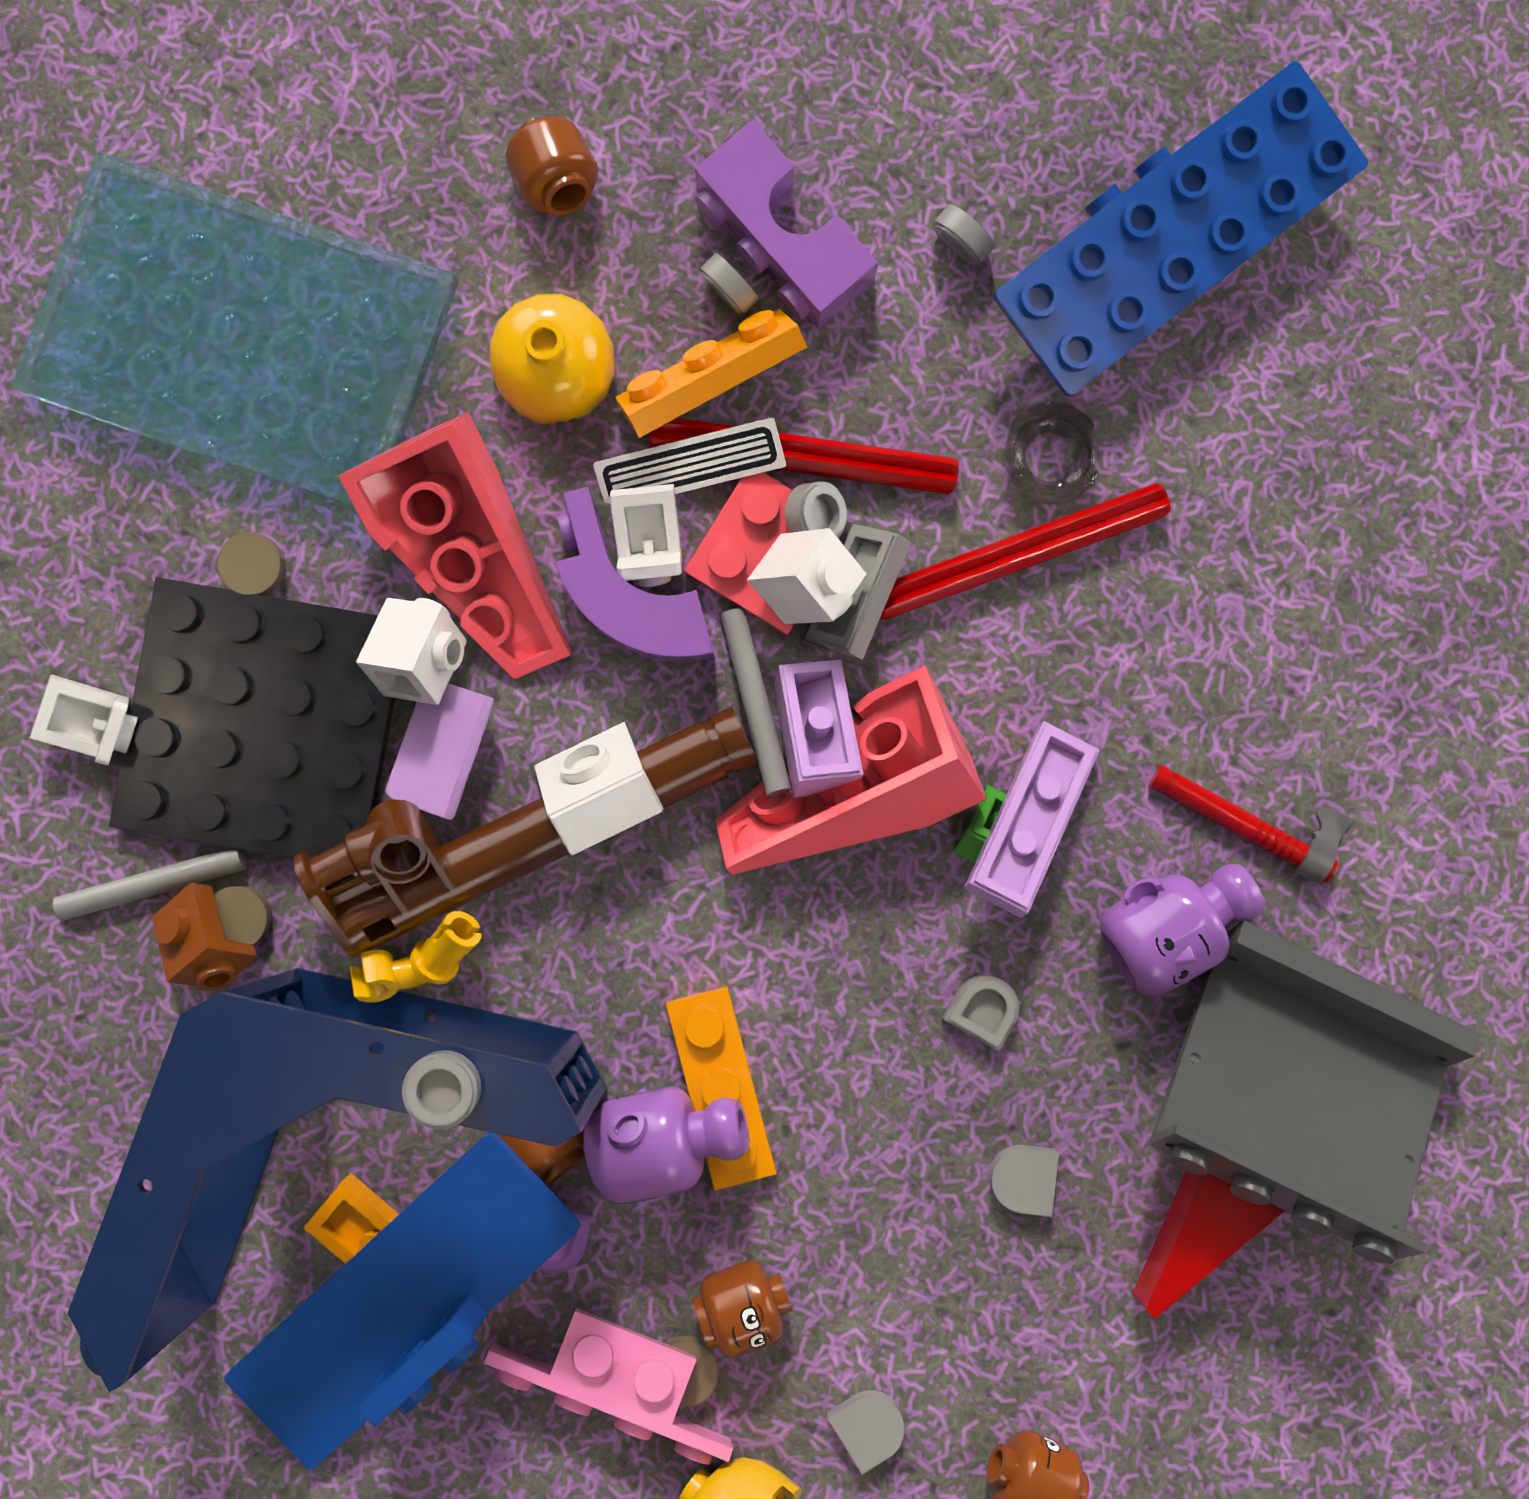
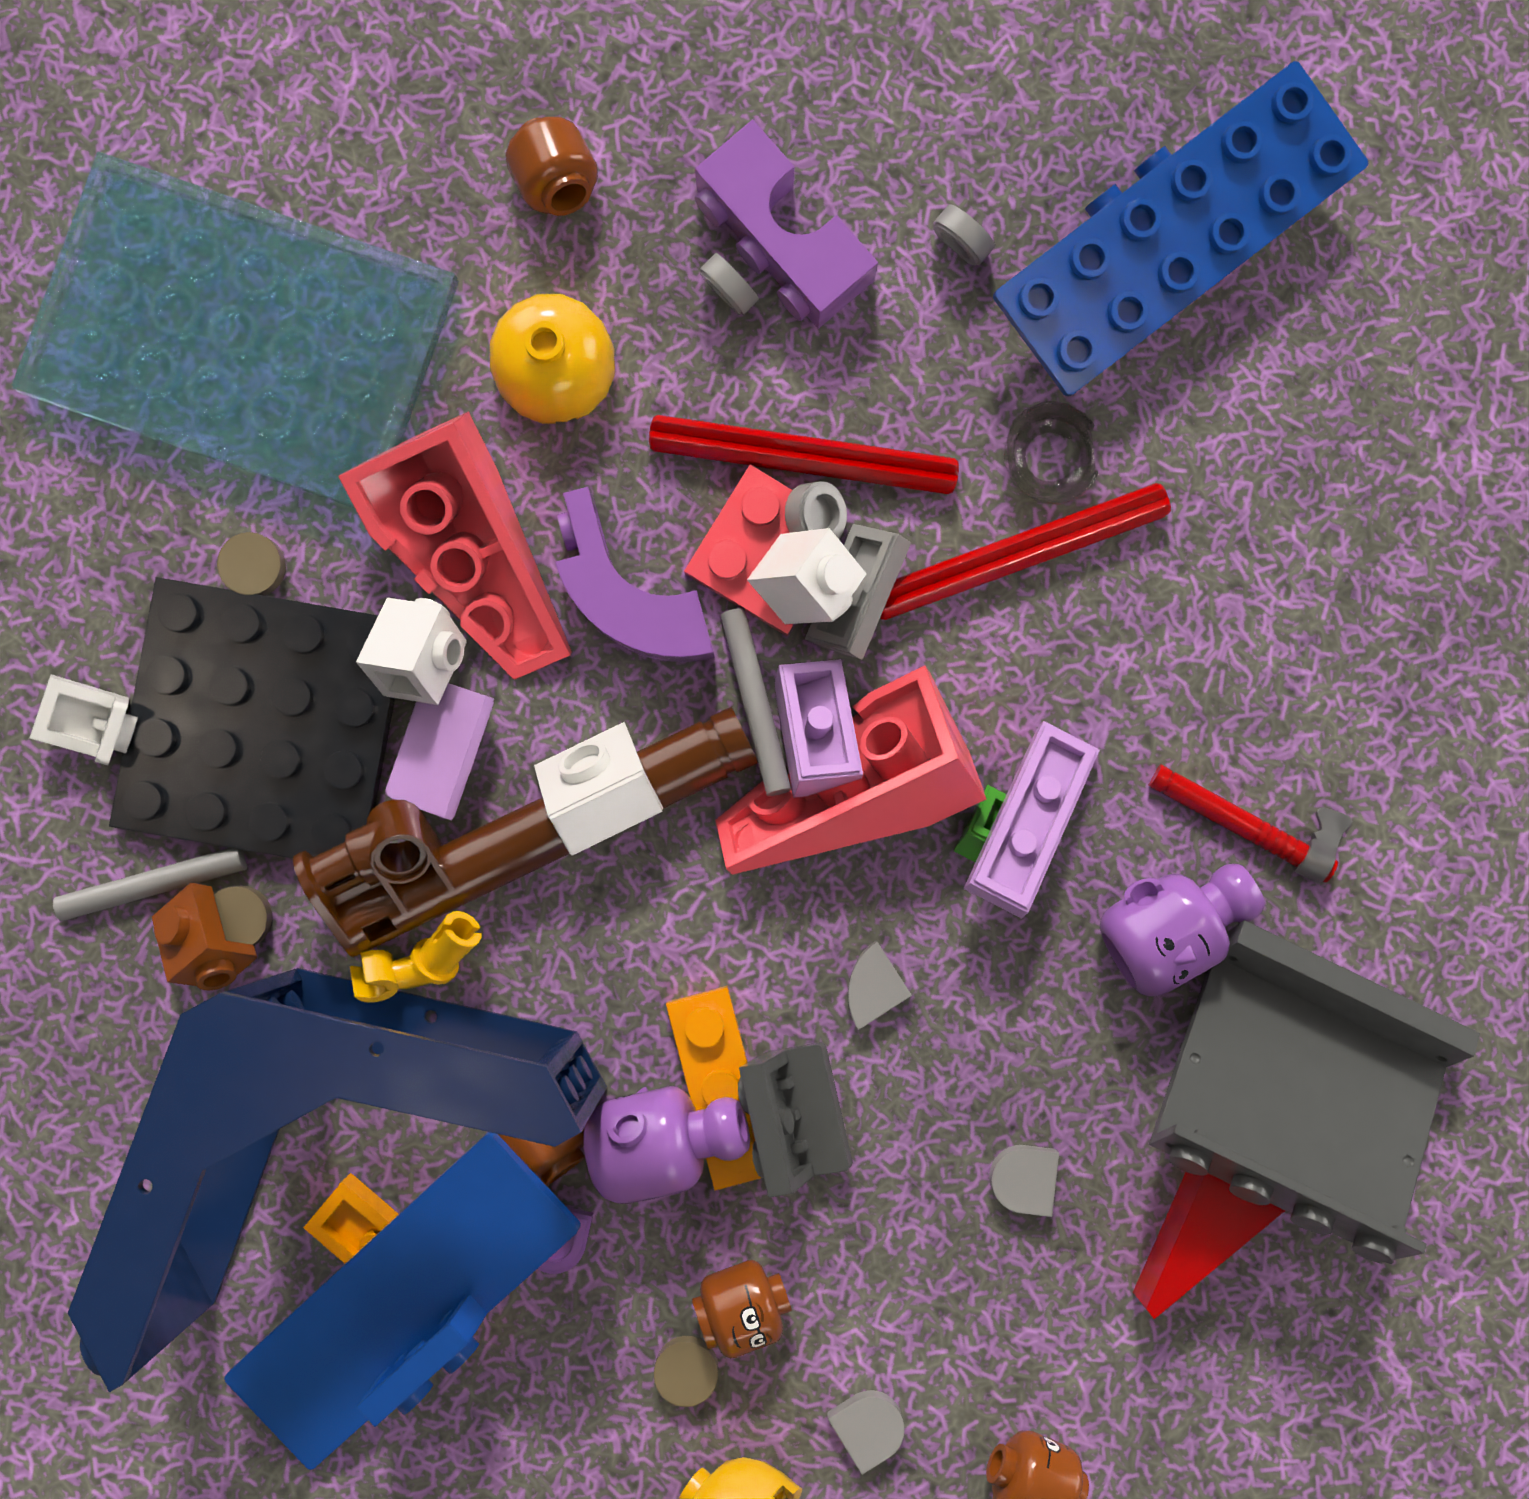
(441, 1089): light grey tile -> none
(620, 1375): bright pink bracket -> none
(647, 534): white bracket -> none
(696, 460): sticker -> none
(710, 370): light orange plate -> none
(794, 1117): none -> dark grey bracket
(874, 986): none -> light grey tile
(984, 1009): light grey tile -> none

